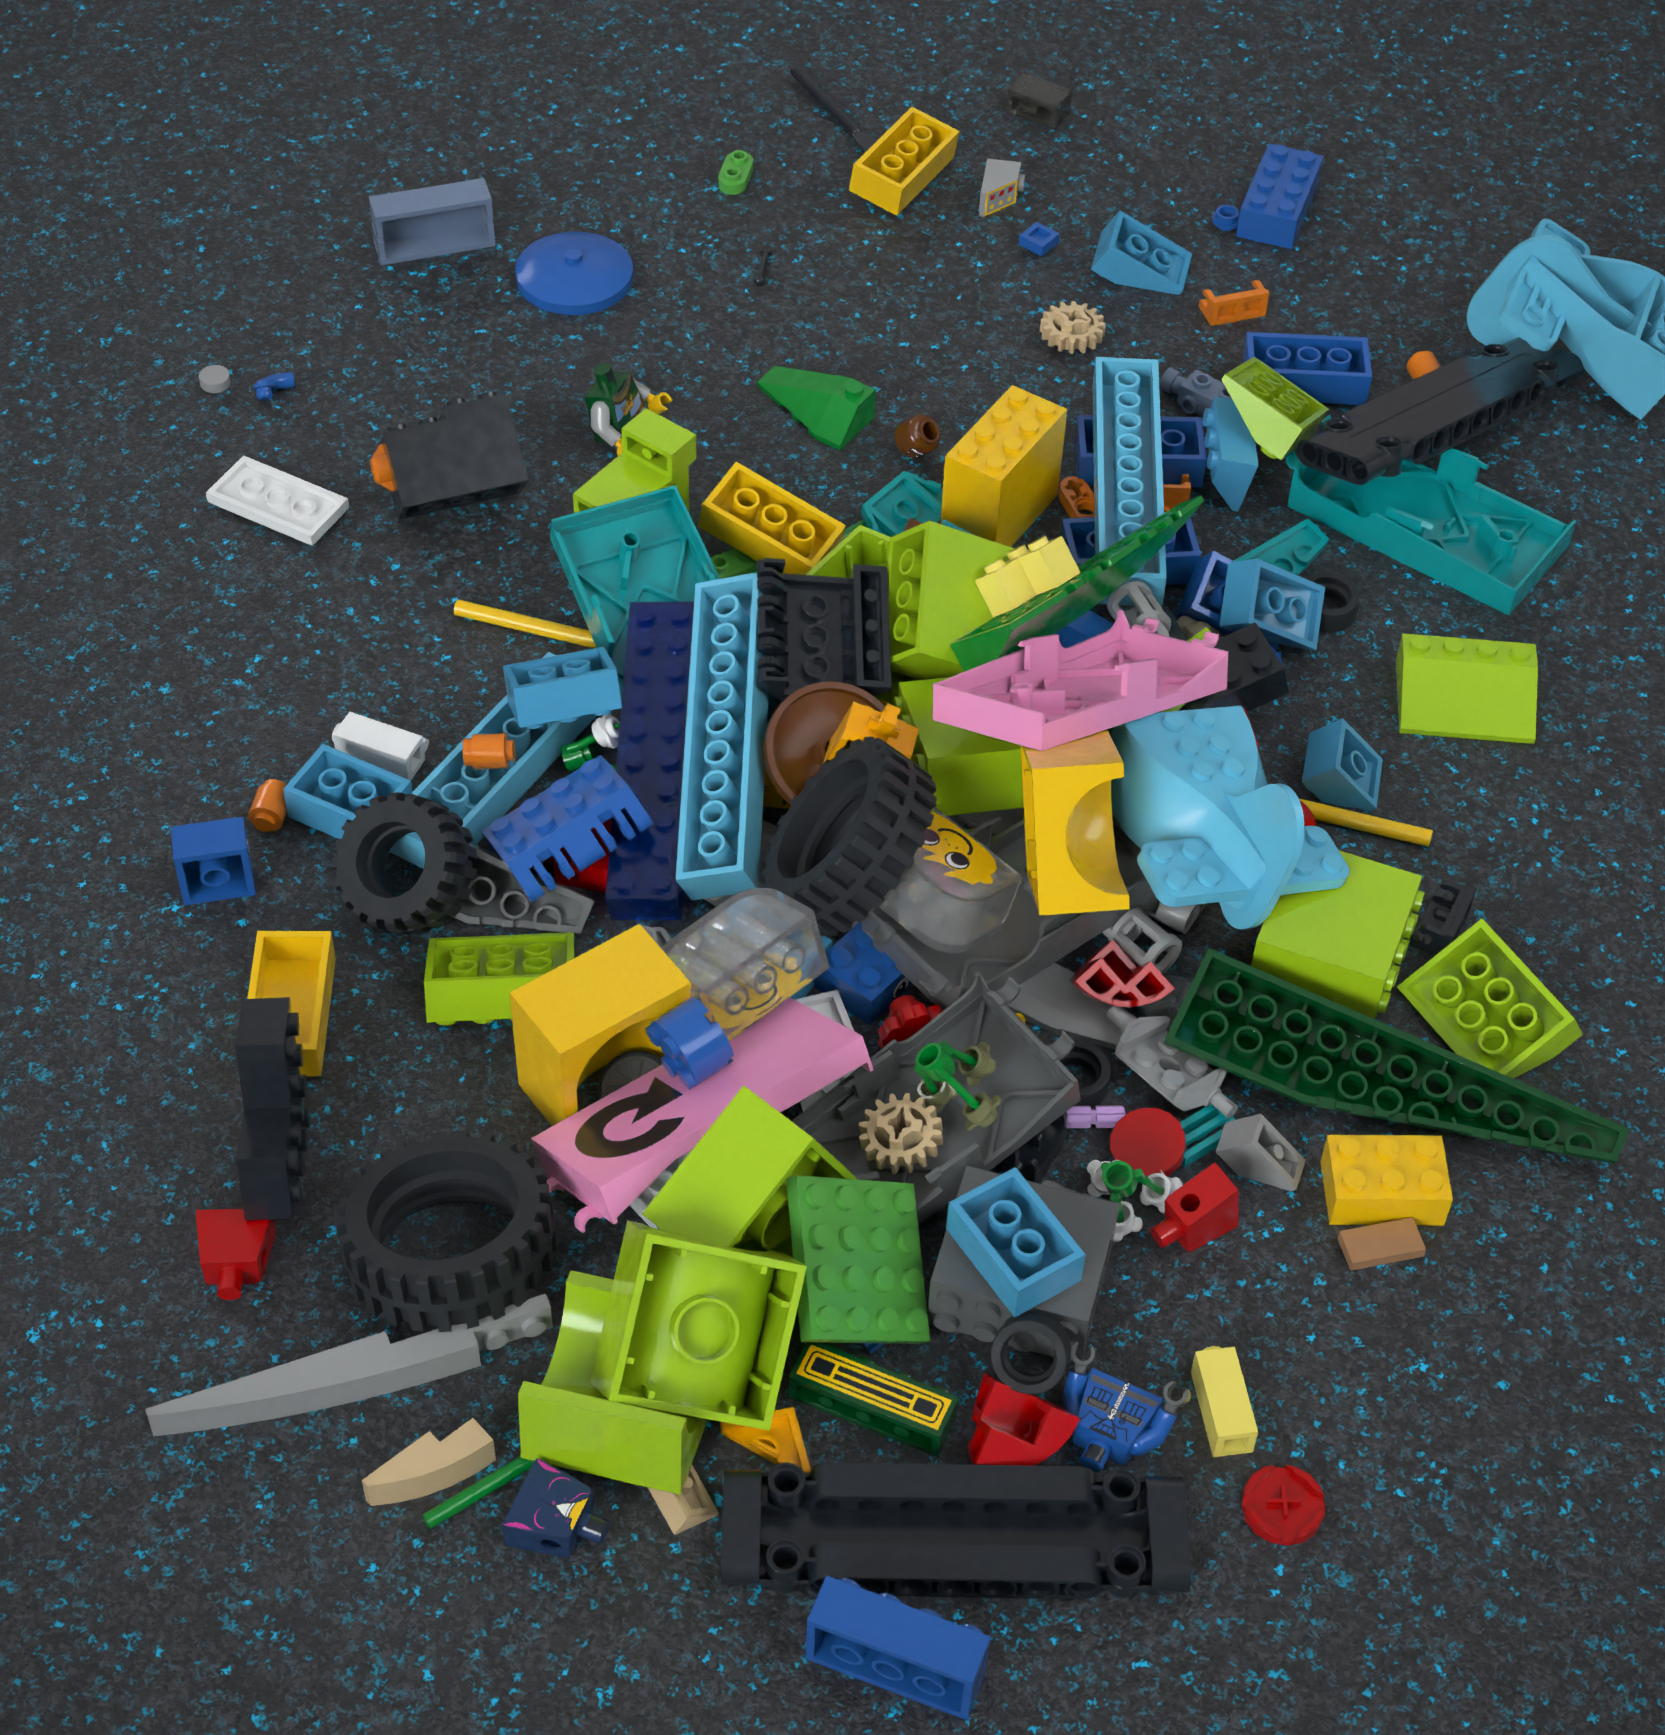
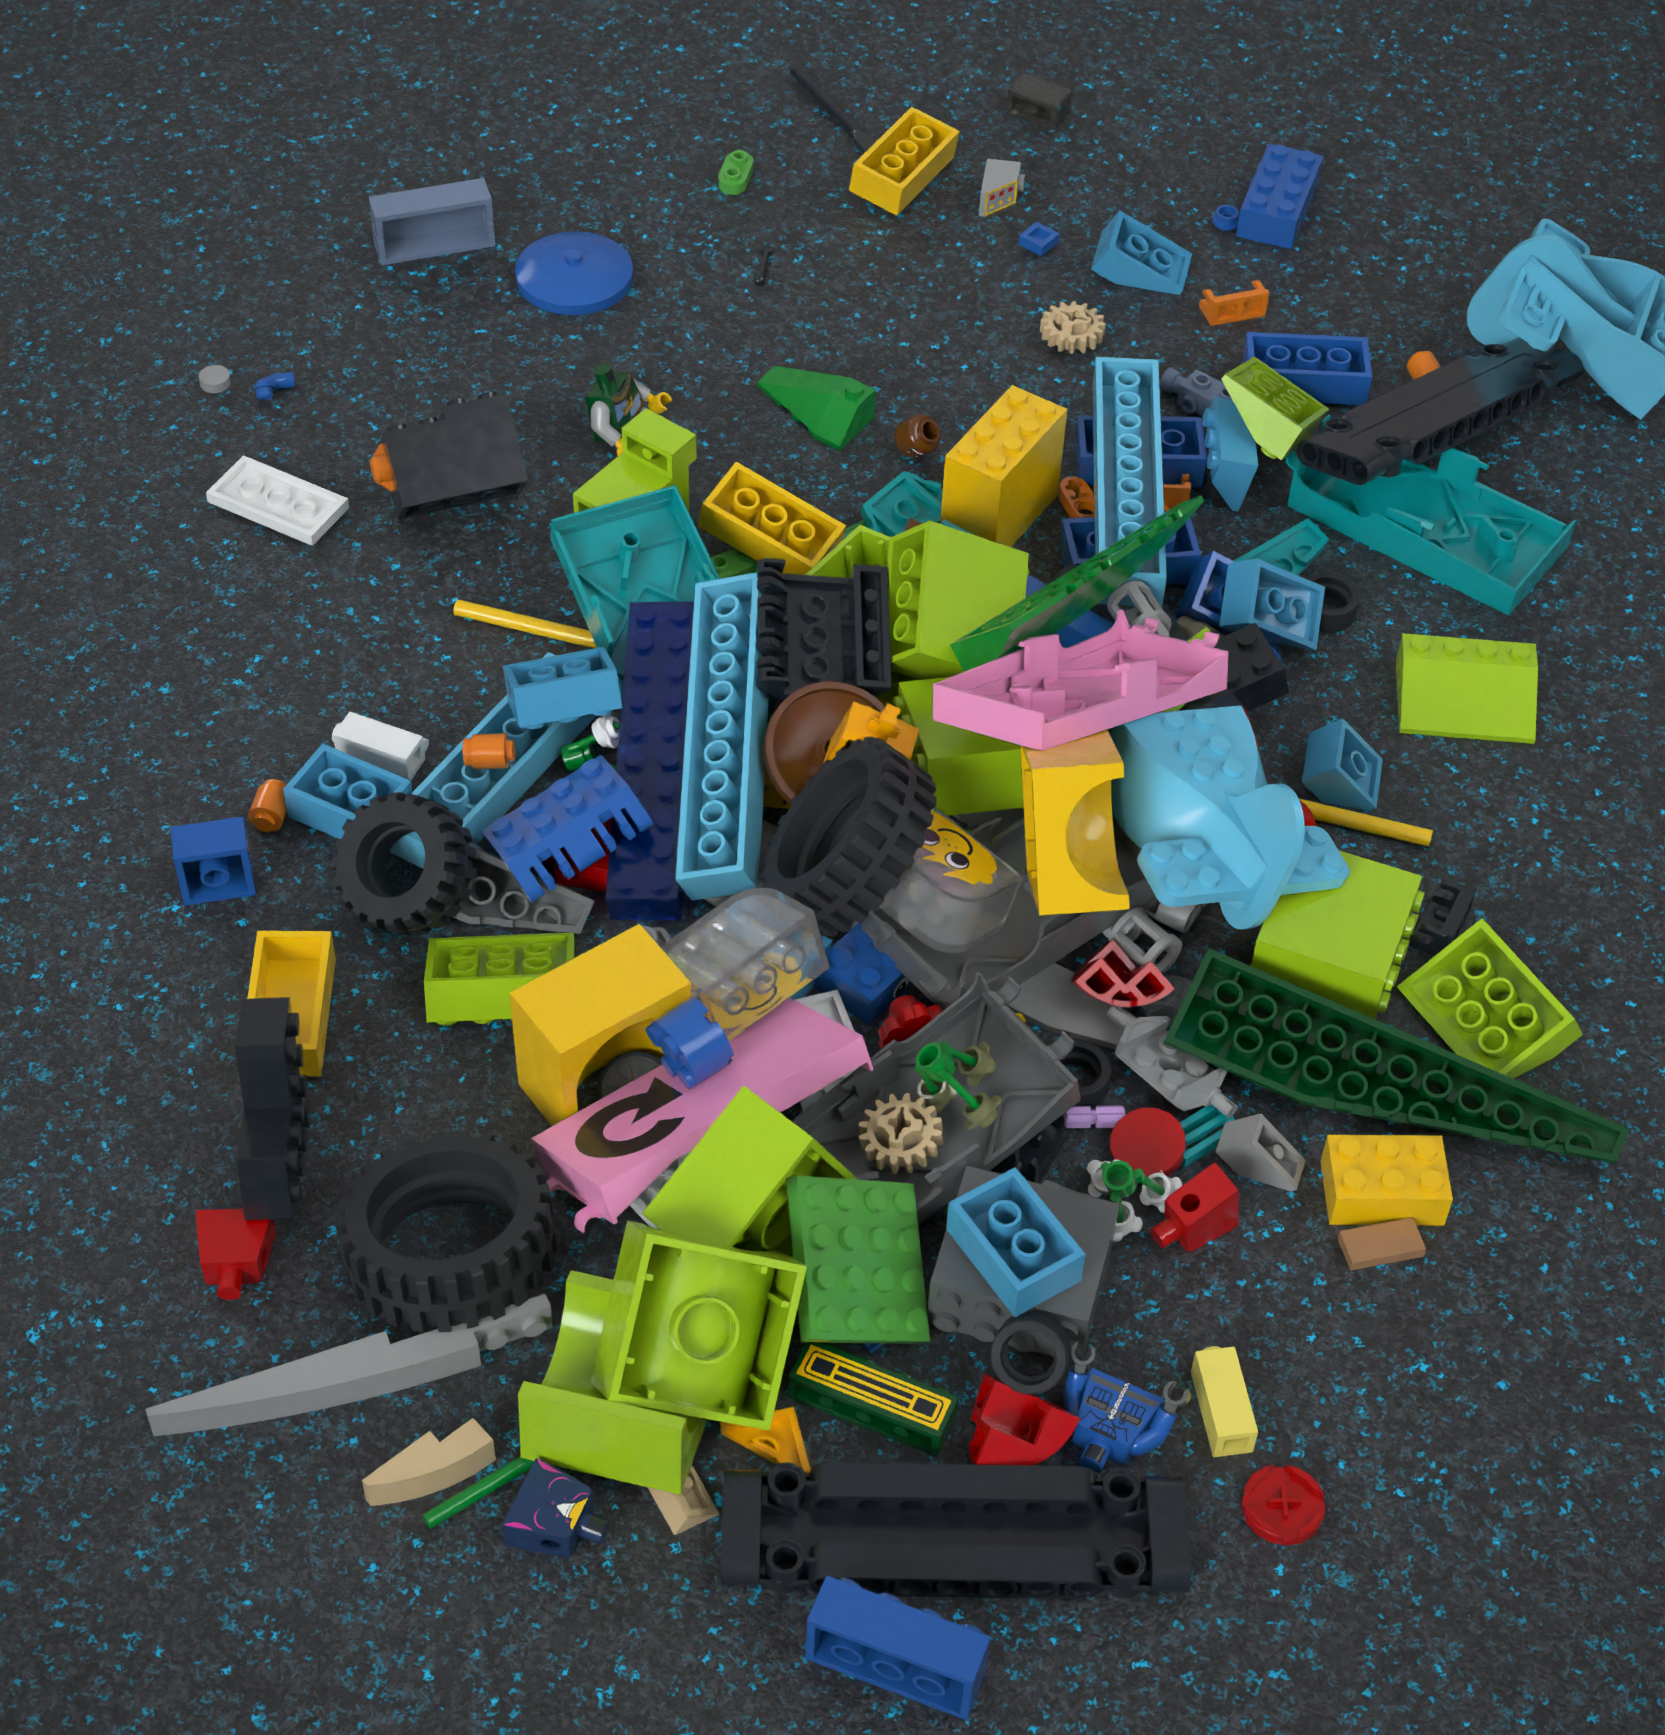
(1026, 574): light yellow brick -> none

